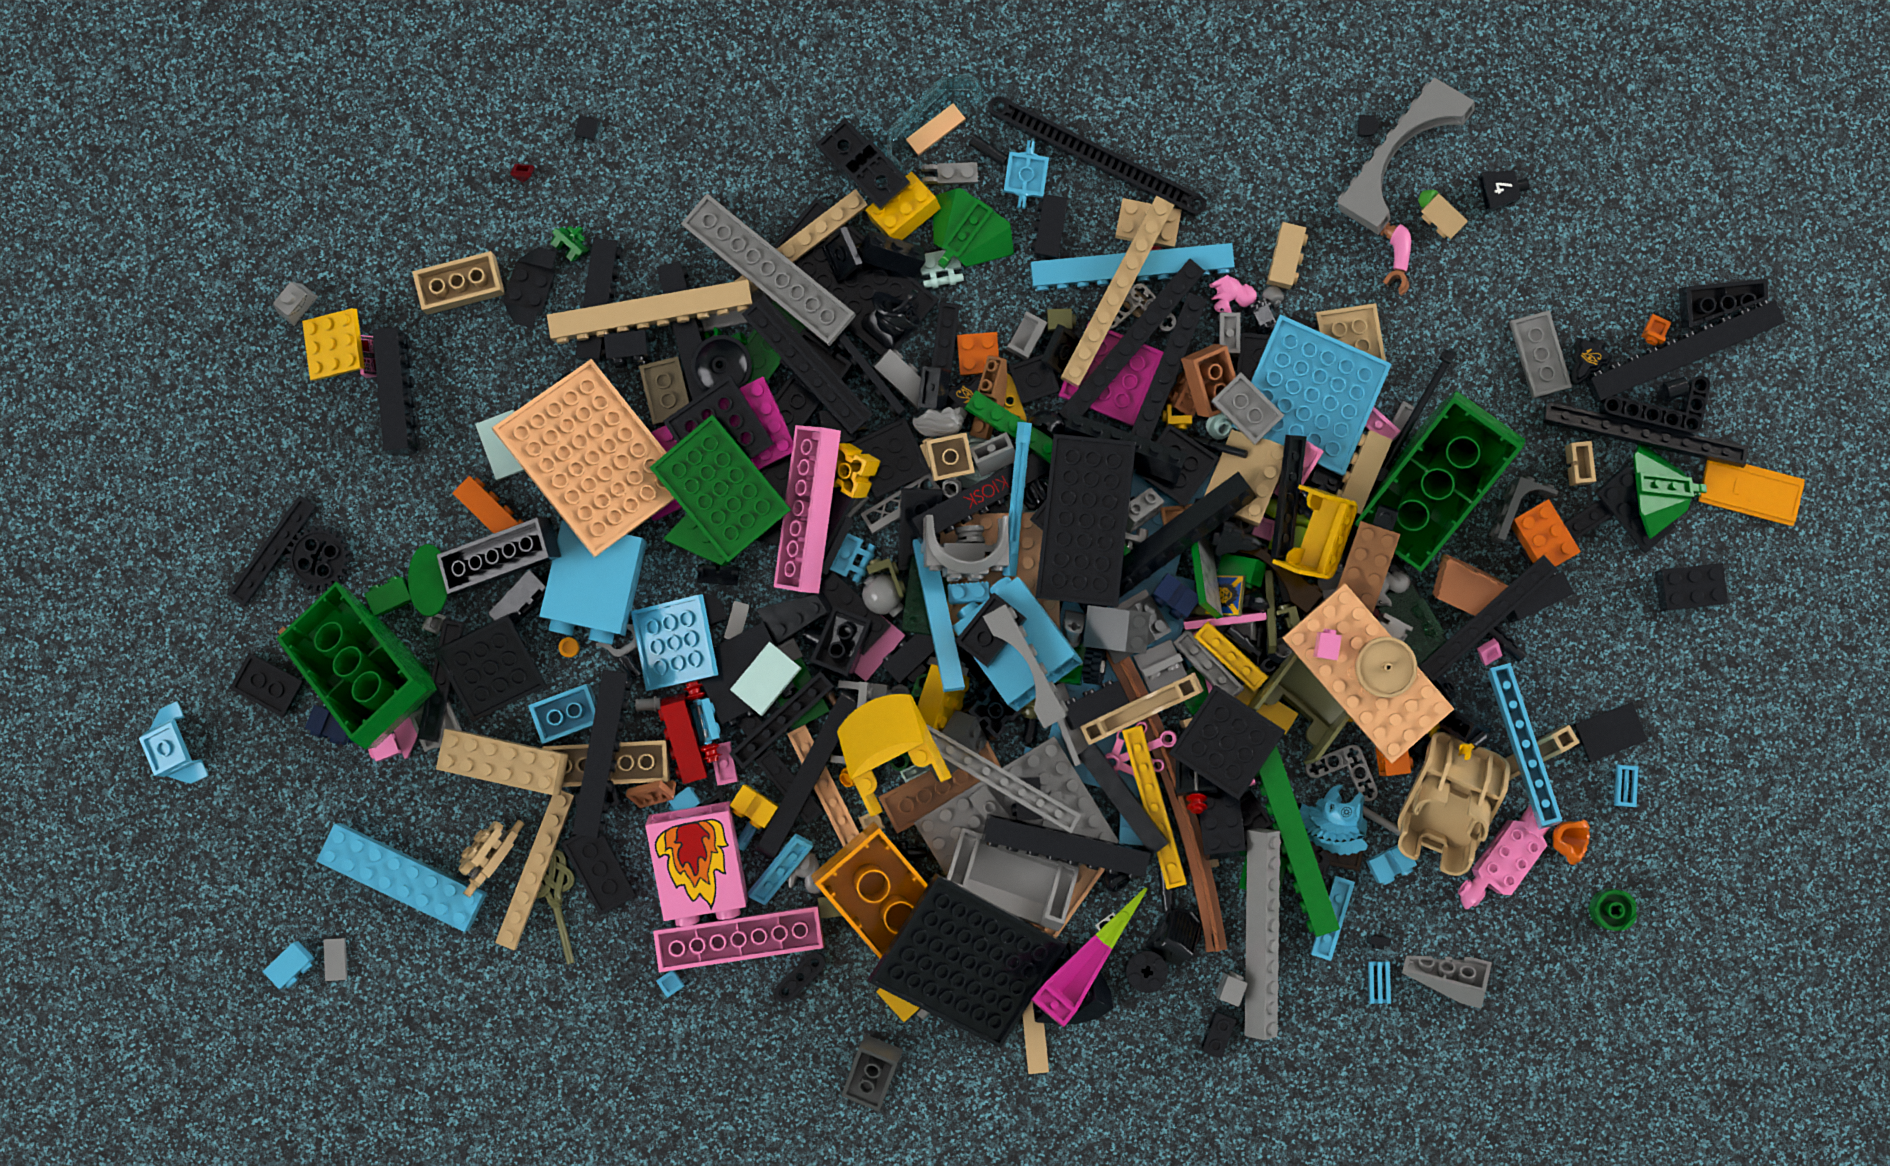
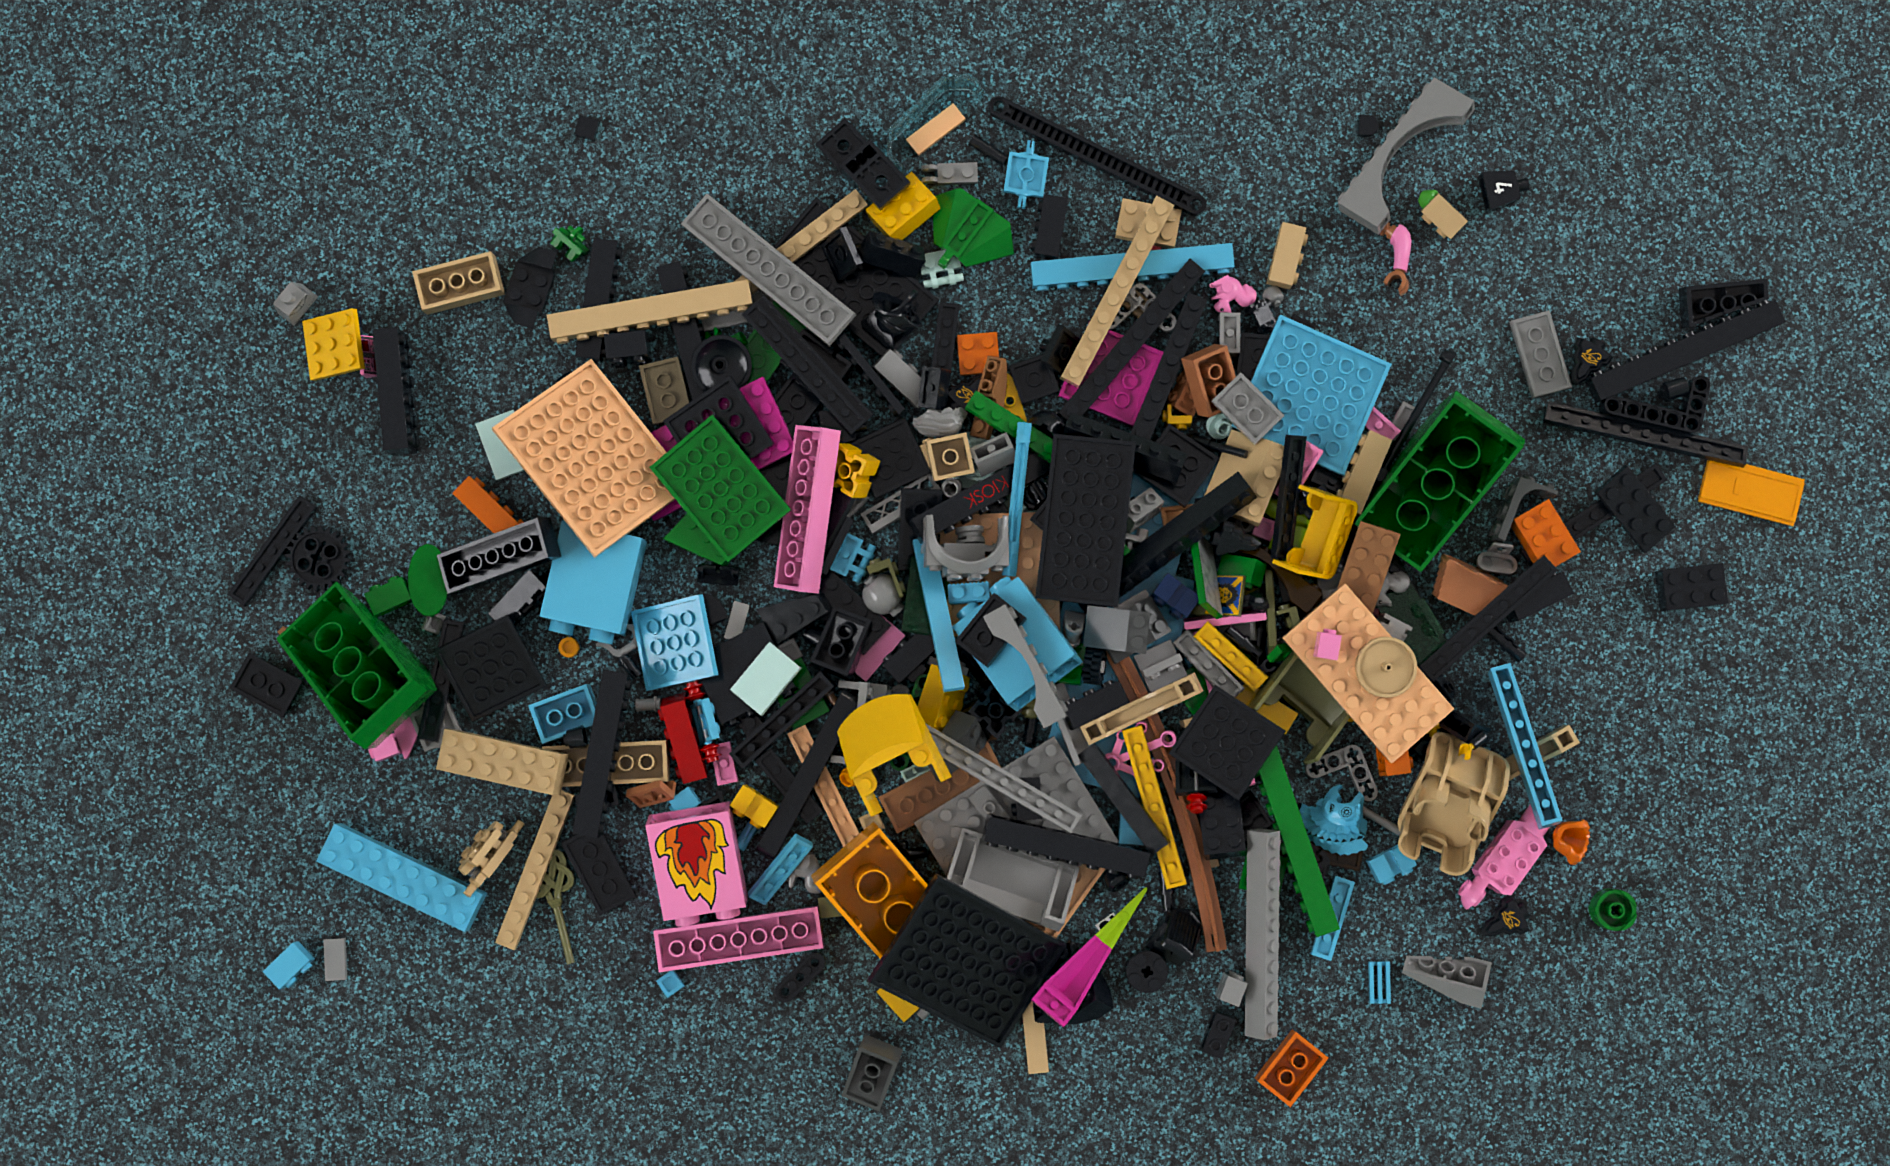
(167, 749): medium azure piece -> none
(325, 725): dark blue brick -> none
(522, 172): dark red slope -> none
(576, 738): none -> black hat
(1027, 336): light grey panel -> none
(1062, 317): olive brick -> none
(1279, 653): none -> green tile
(1291, 1068): none -> orange brick
(1354, 326): tan plate -> none
(1378, 942): black plate -> none
(1385, 517): black plate -> none
(1489, 651): bright pink plate -> none
(1497, 561): none -> light grey bracket
(1507, 919): none -> black rock
(1582, 463): tan piece -> none
(1610, 732): black tile -> none
(1618, 782): medium azure tile -> none
(1655, 330): orange bracket -> none
(1661, 490): green panel -> none

